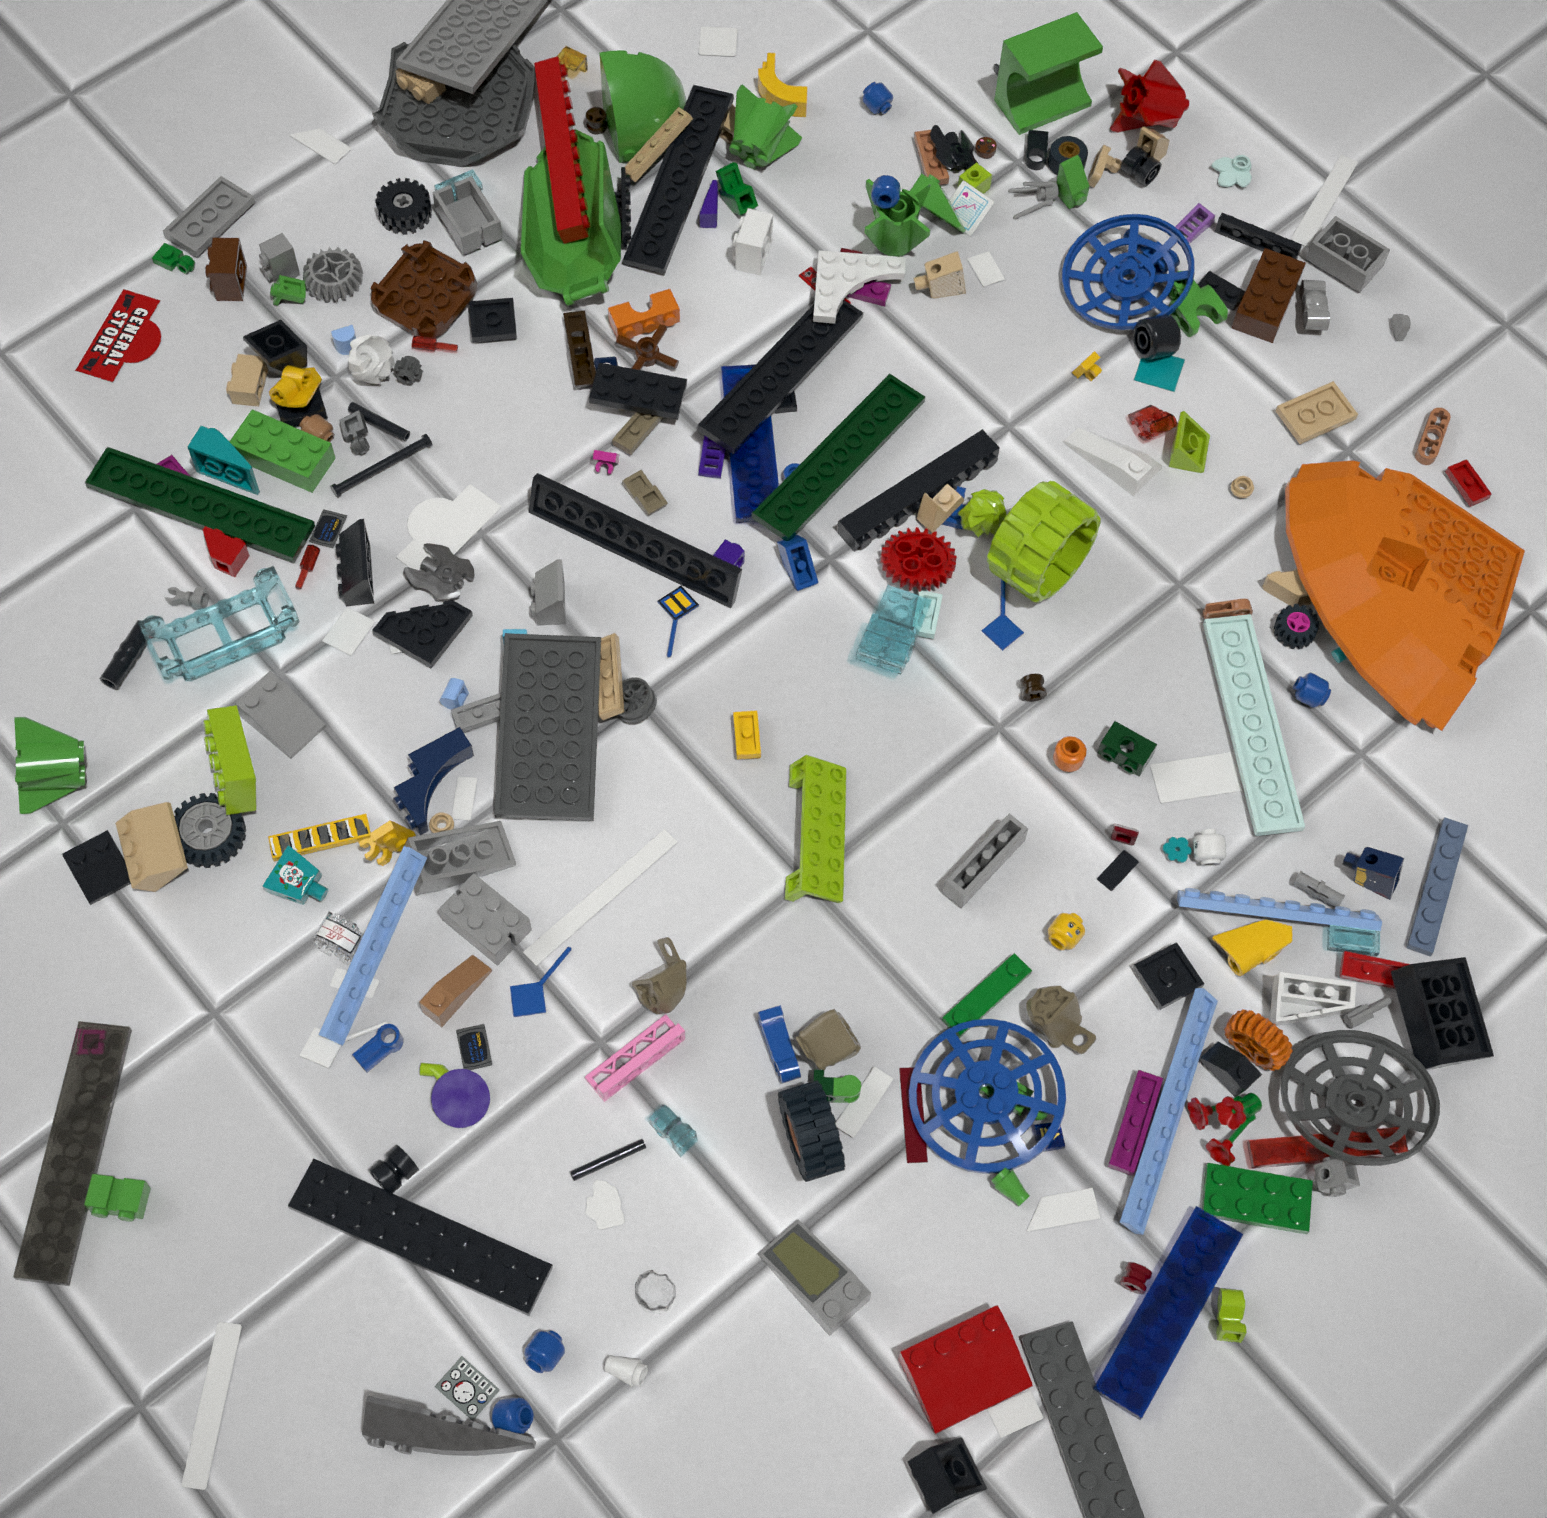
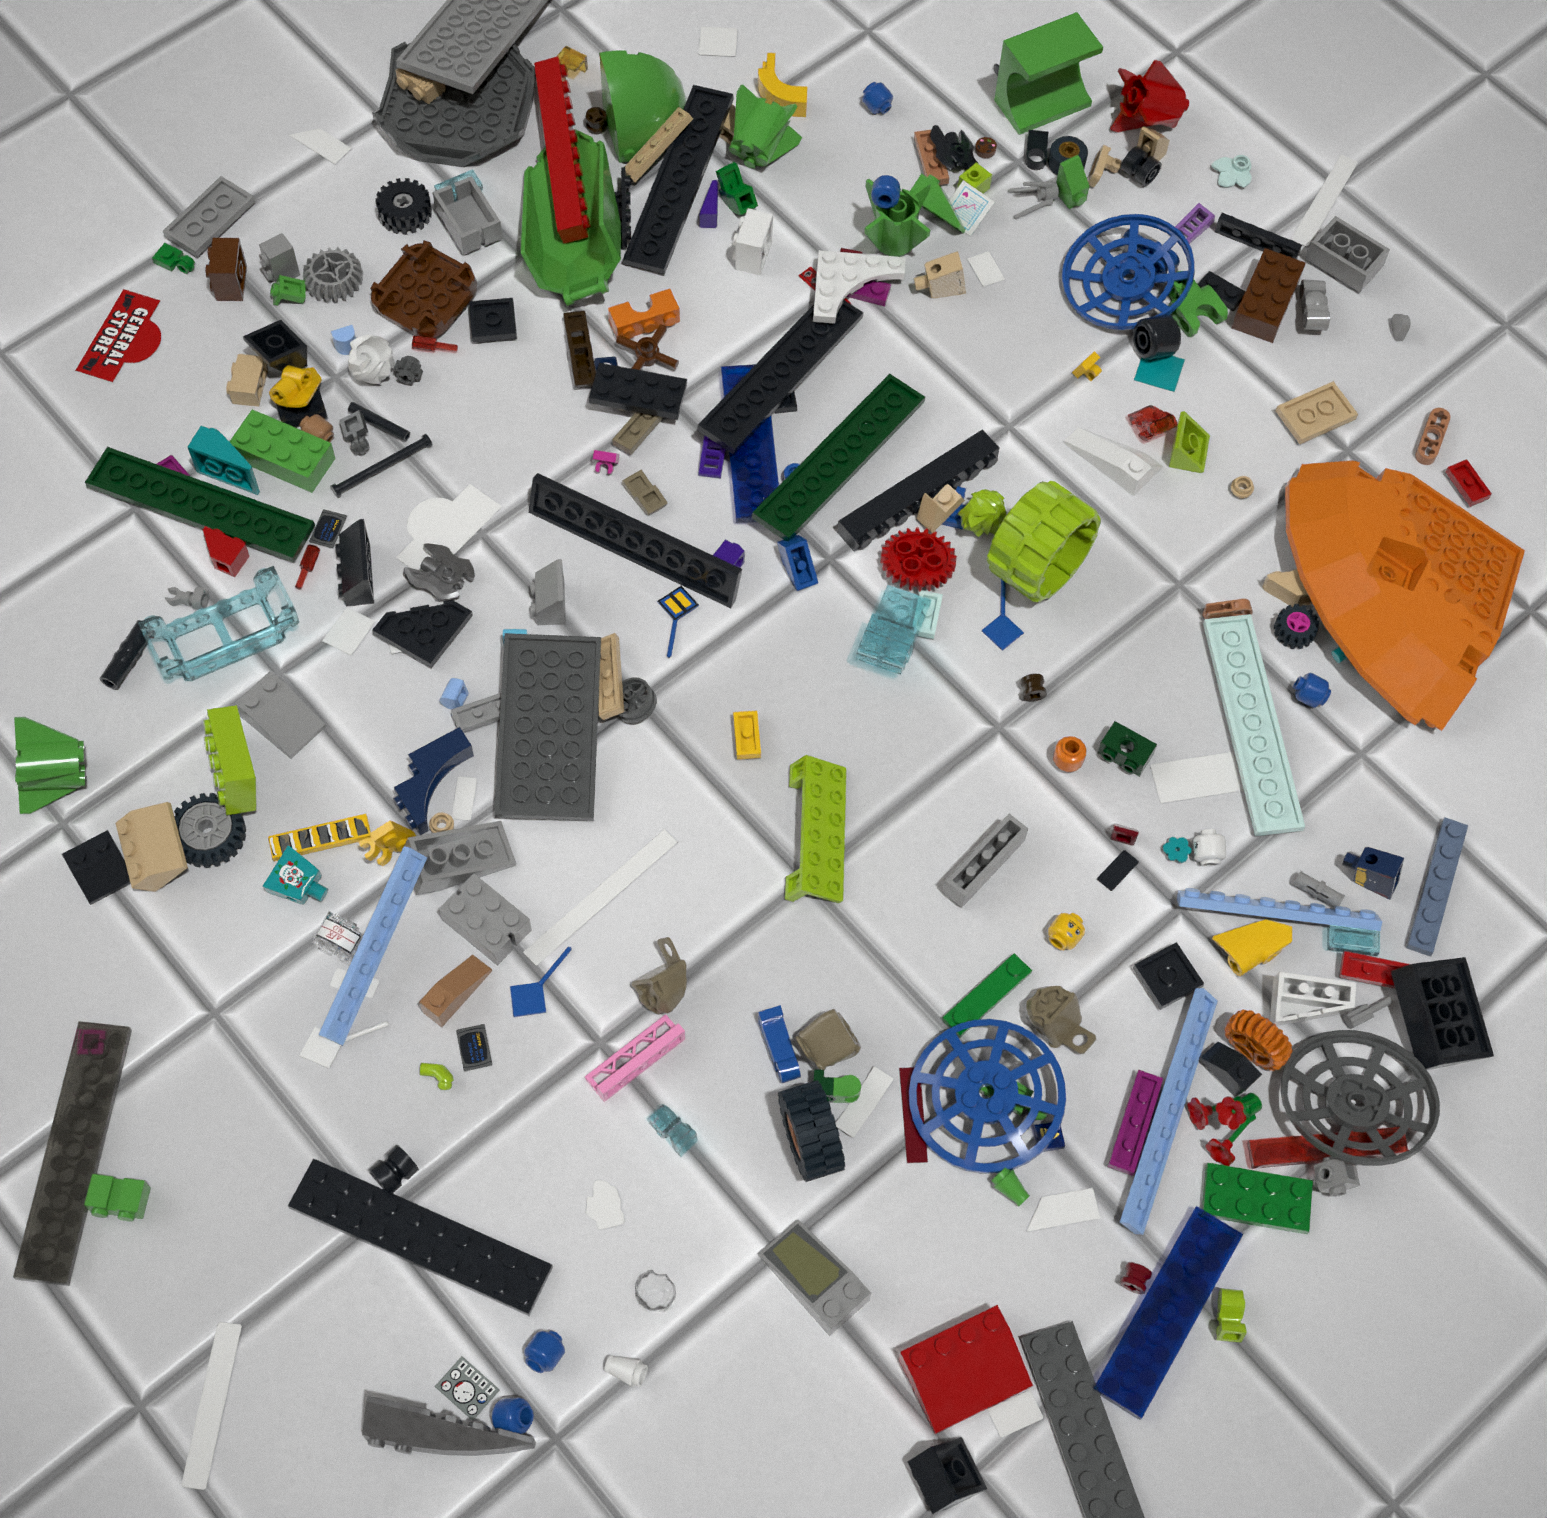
(376, 1049): blue piece -> none
(460, 1098): dark purple sticker -> none
(608, 1159): black piece -> none

